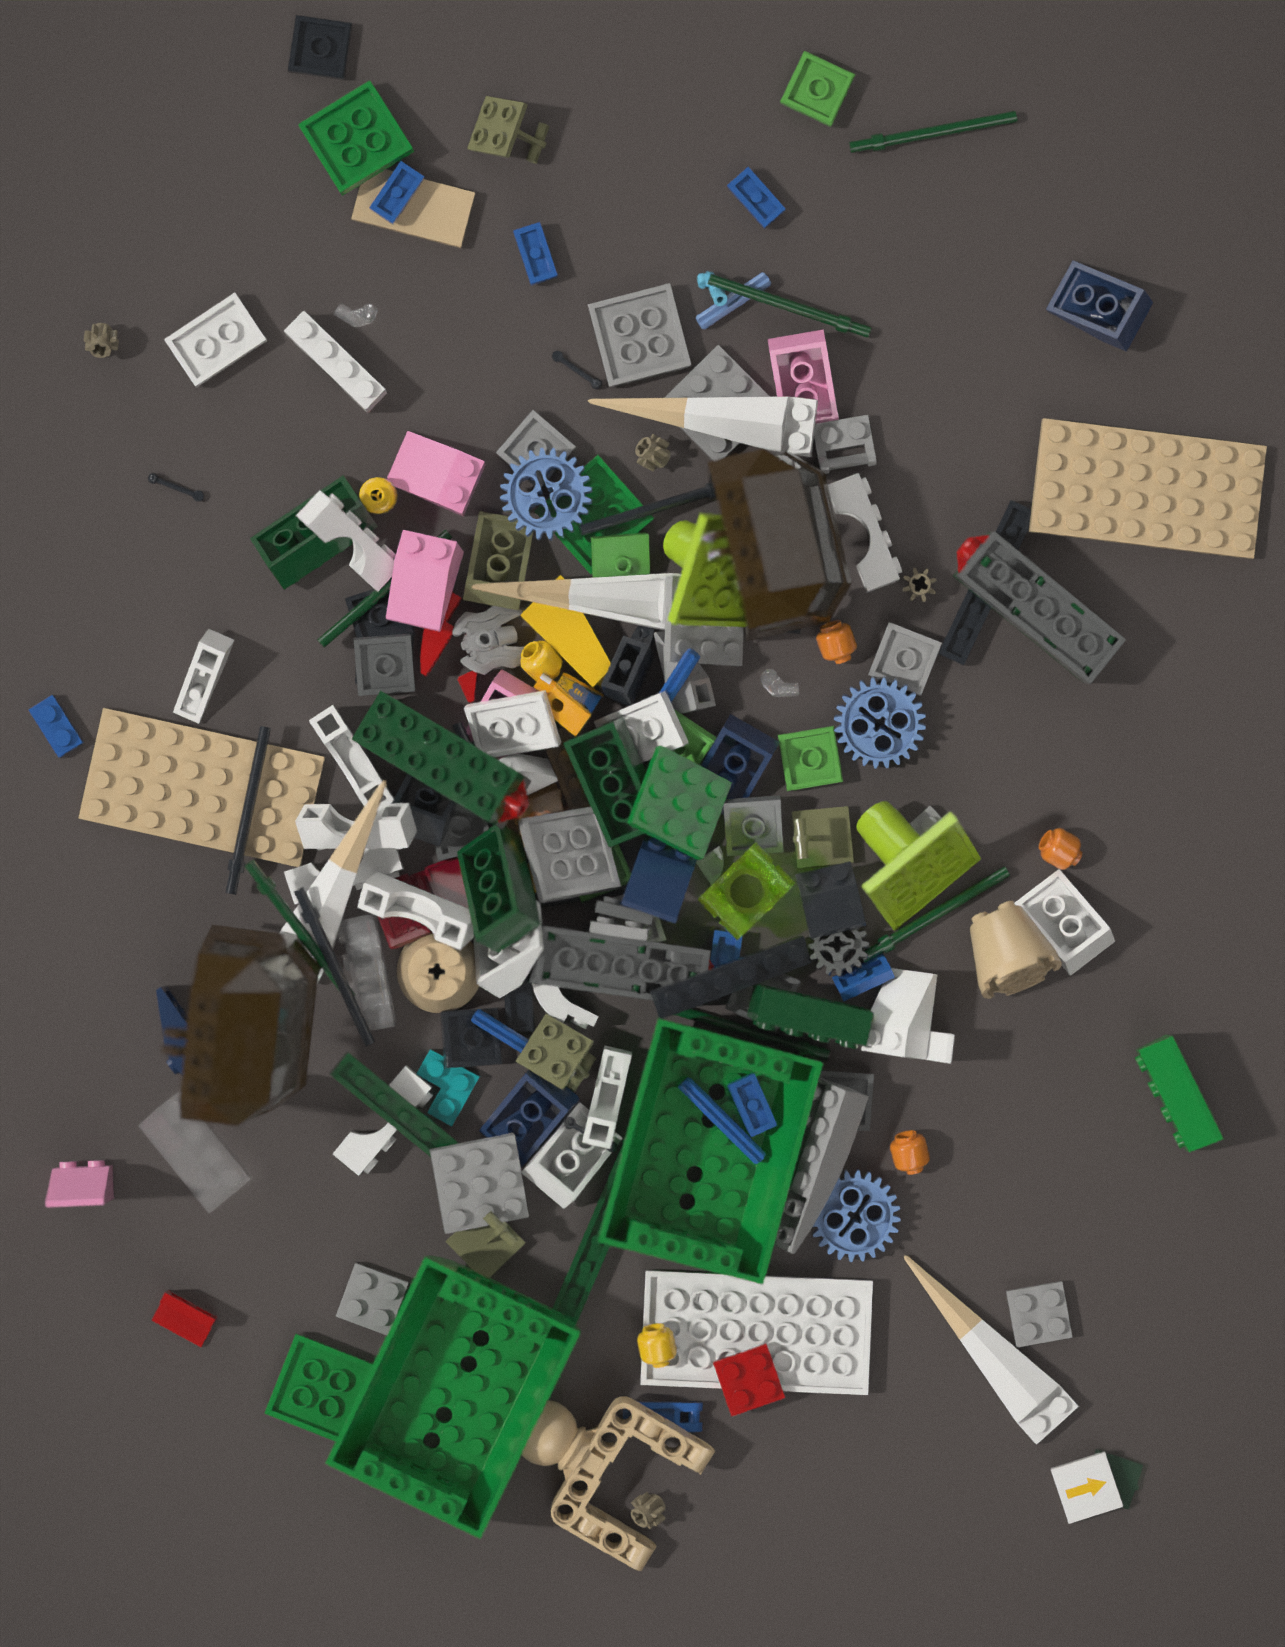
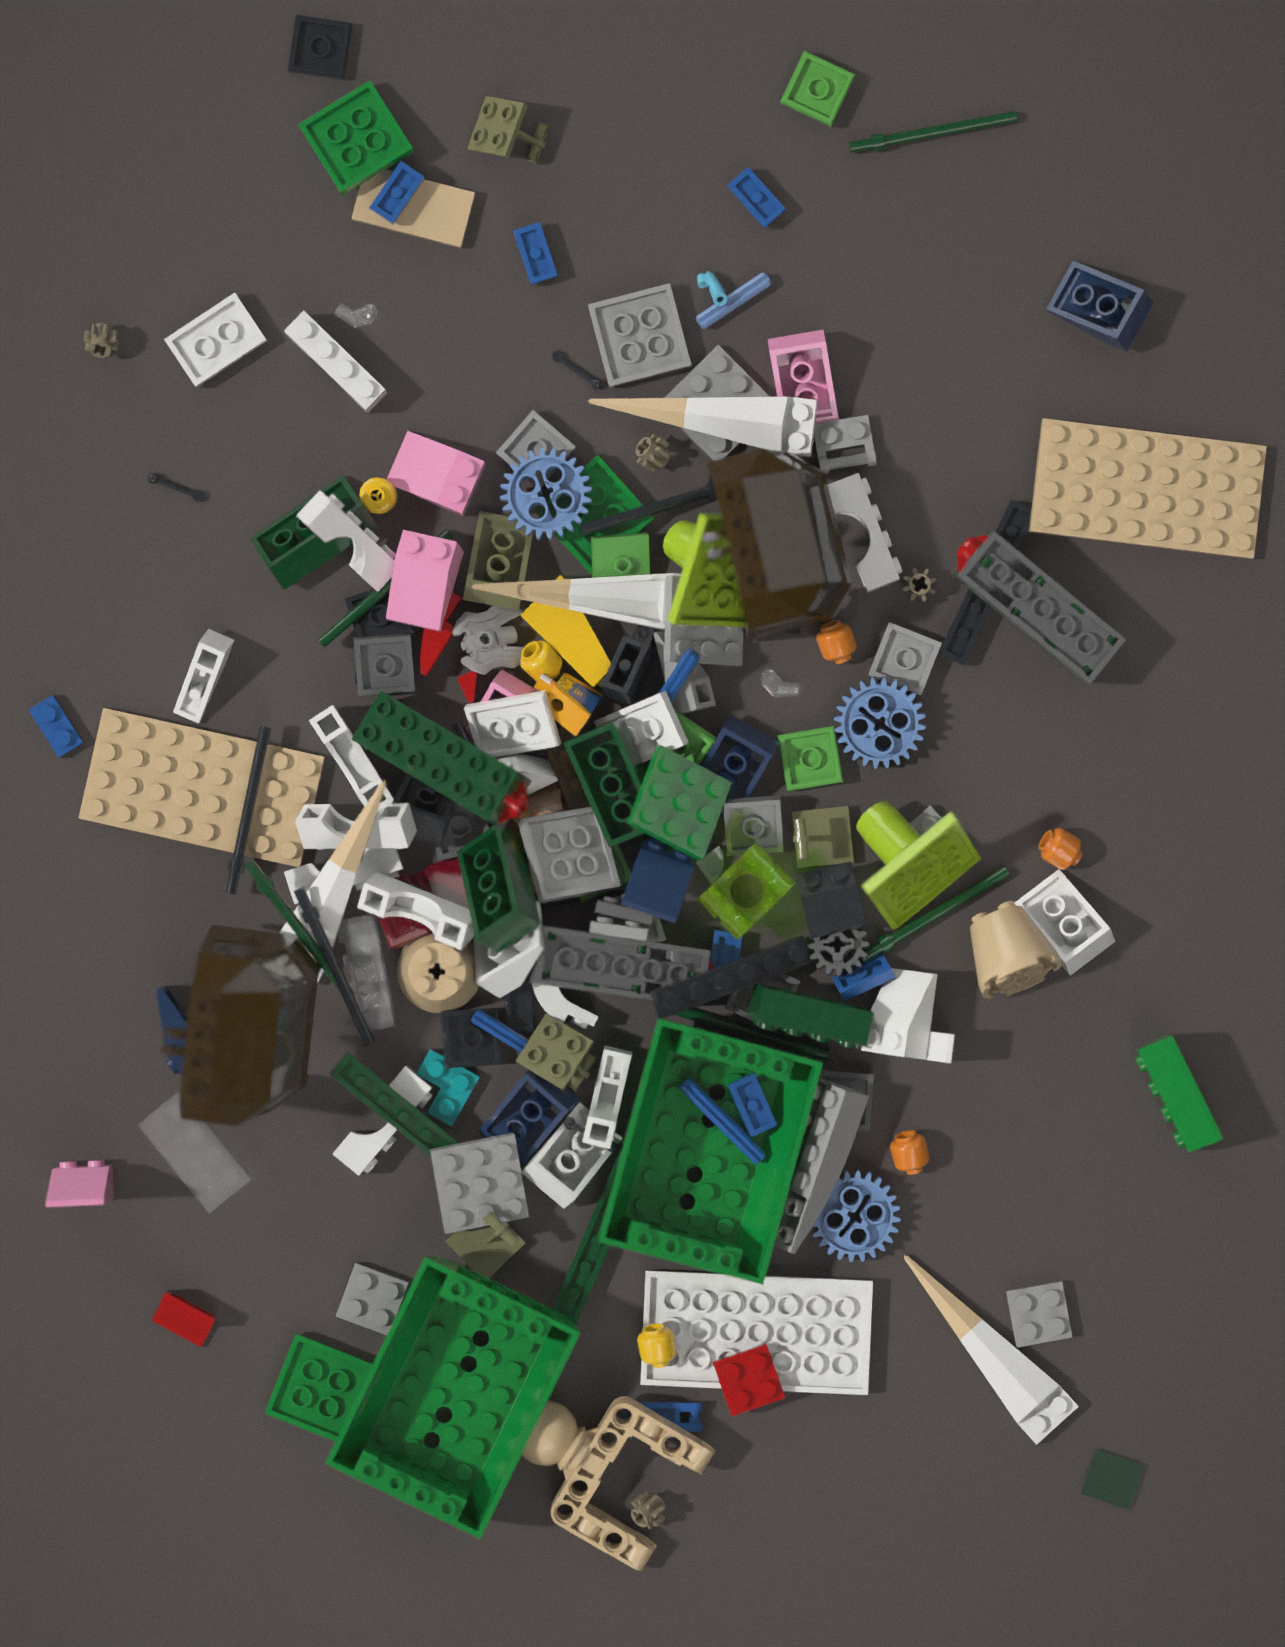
(841, 323): dark green bar -> none
(1086, 1487): white tile -> none

